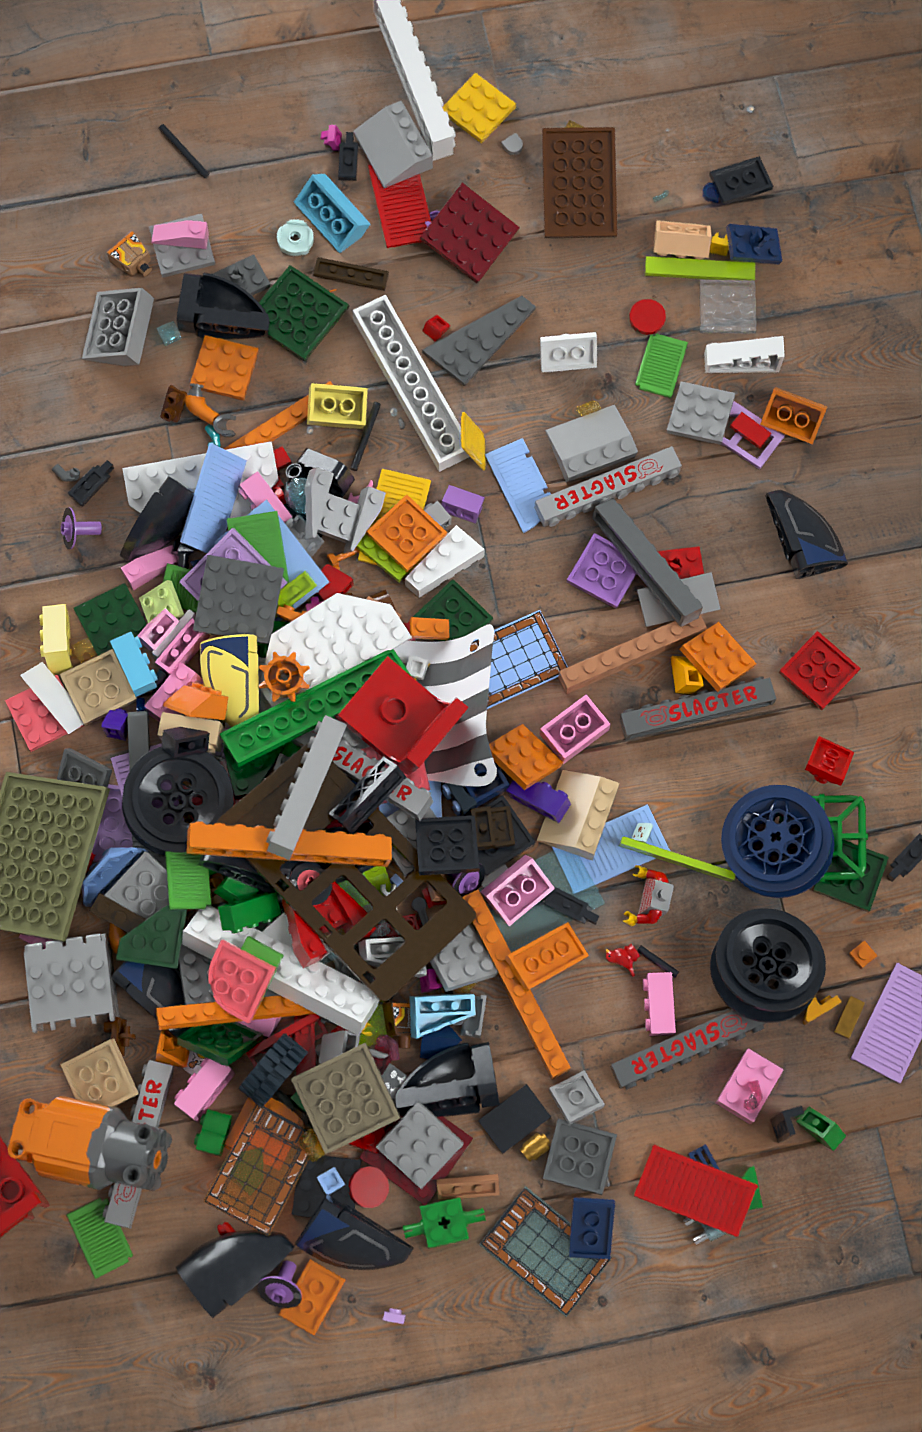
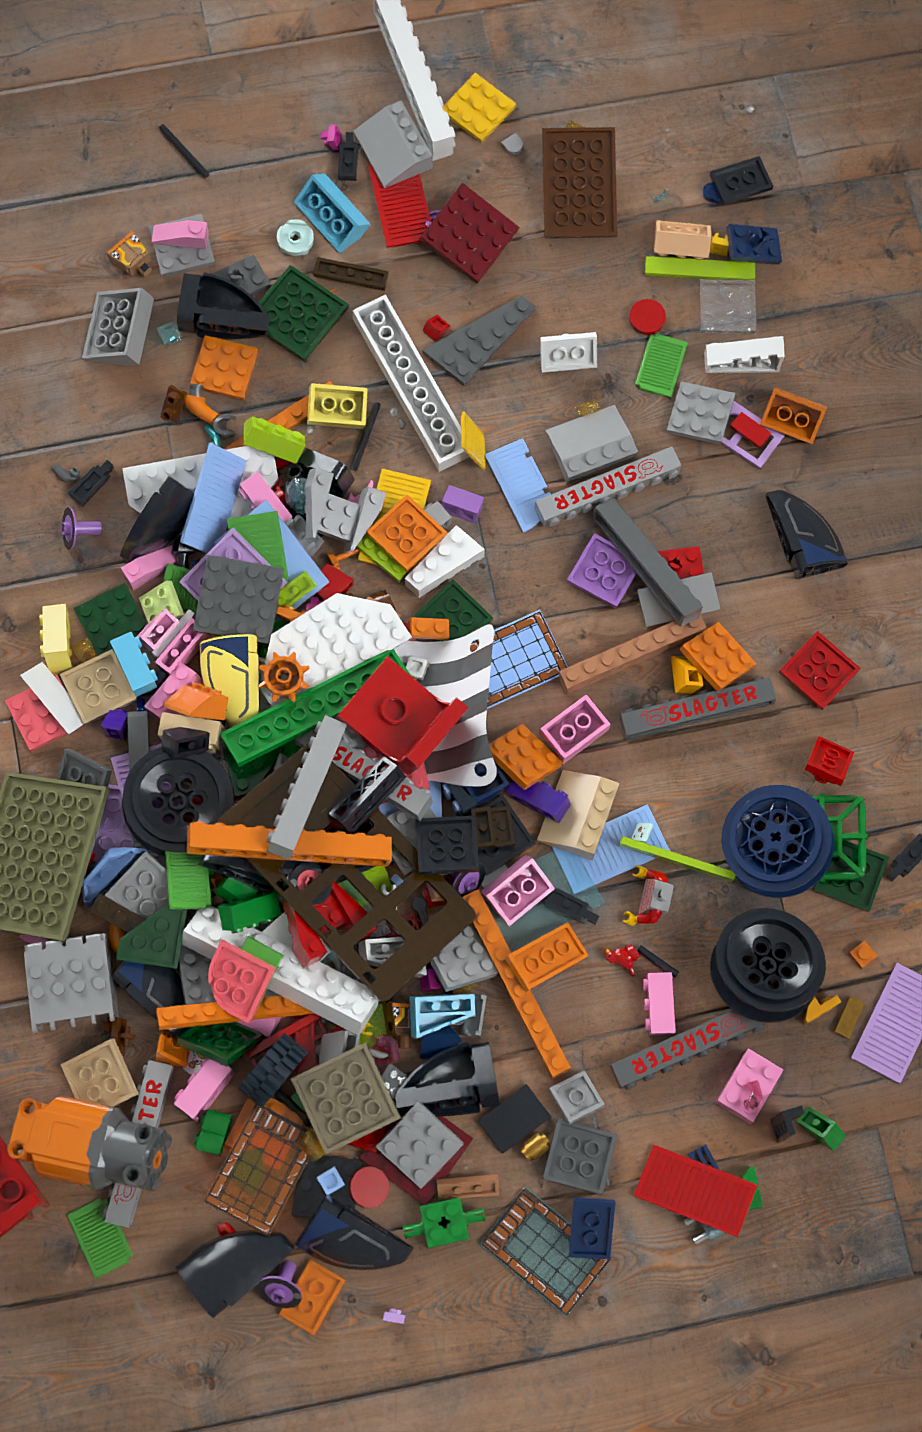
(273, 439): none -> lime slope

